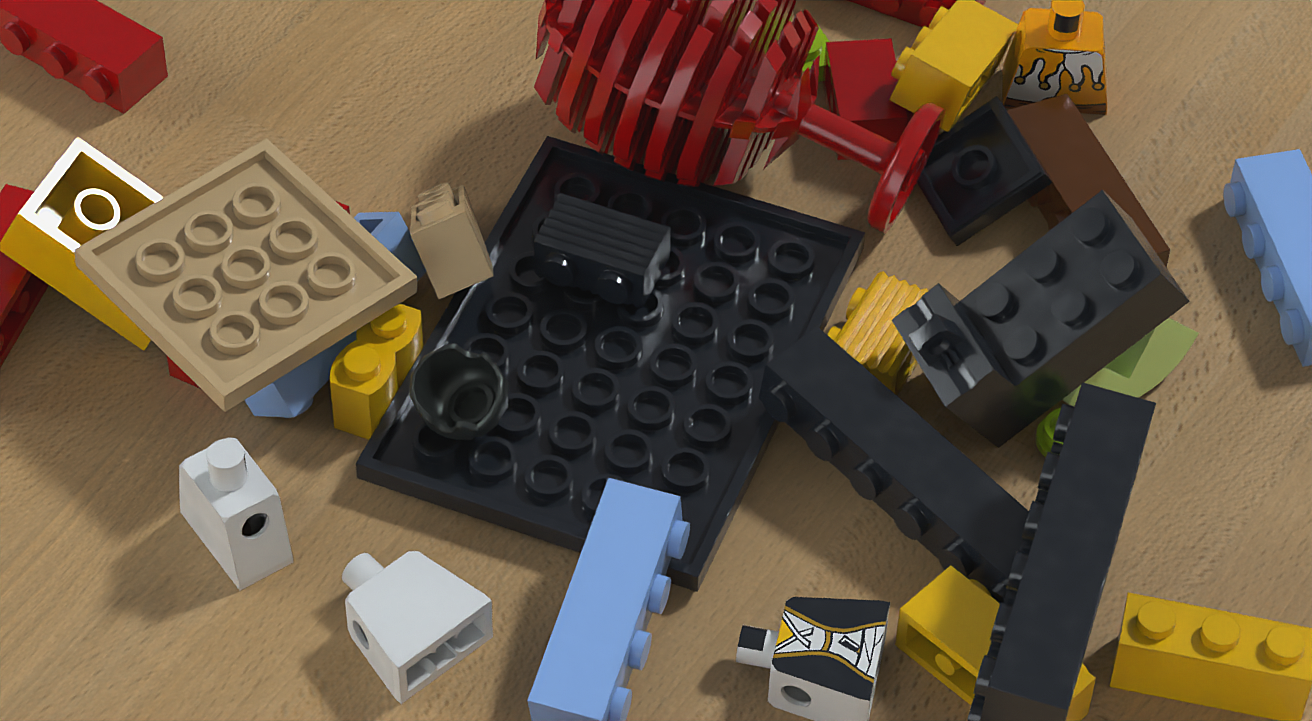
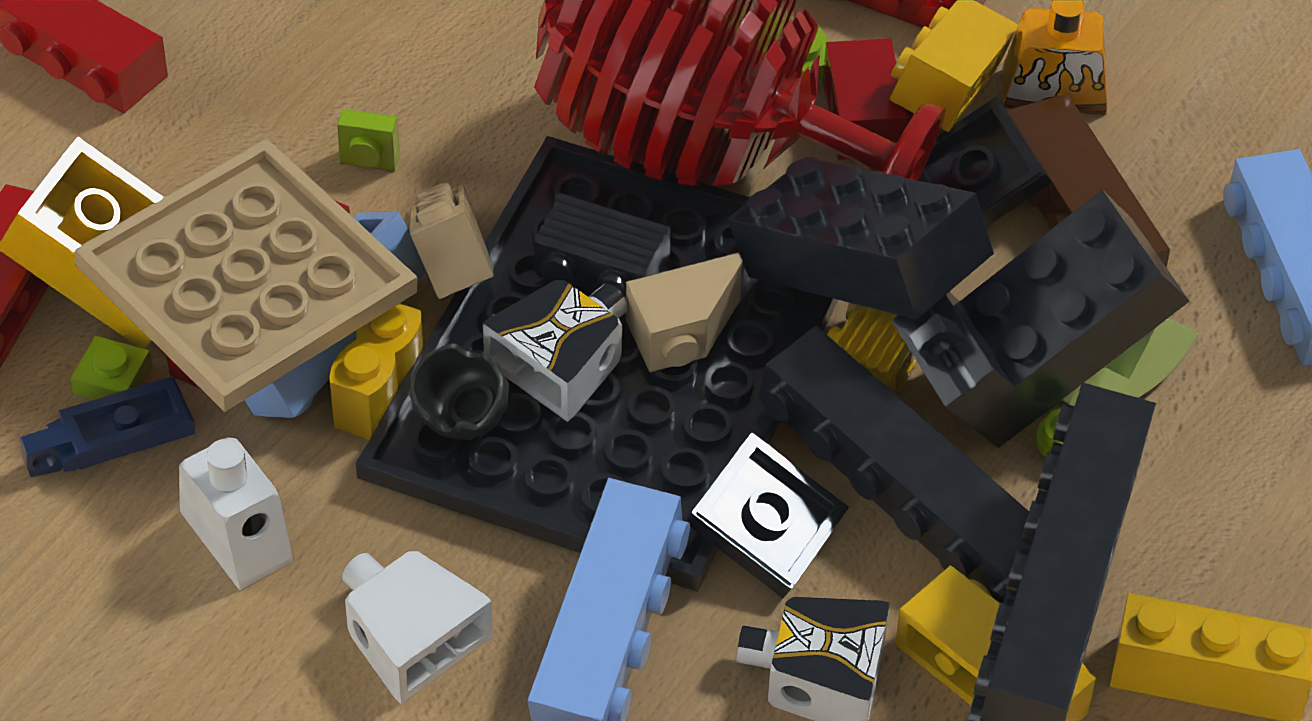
(109, 428): none -> dark blue hinge
(110, 368): none -> lime plate
(368, 139): none -> lime plate
(558, 343): none -> torso
(682, 310): none -> tan slope
(767, 515): none -> tile
(861, 236): none -> black brick

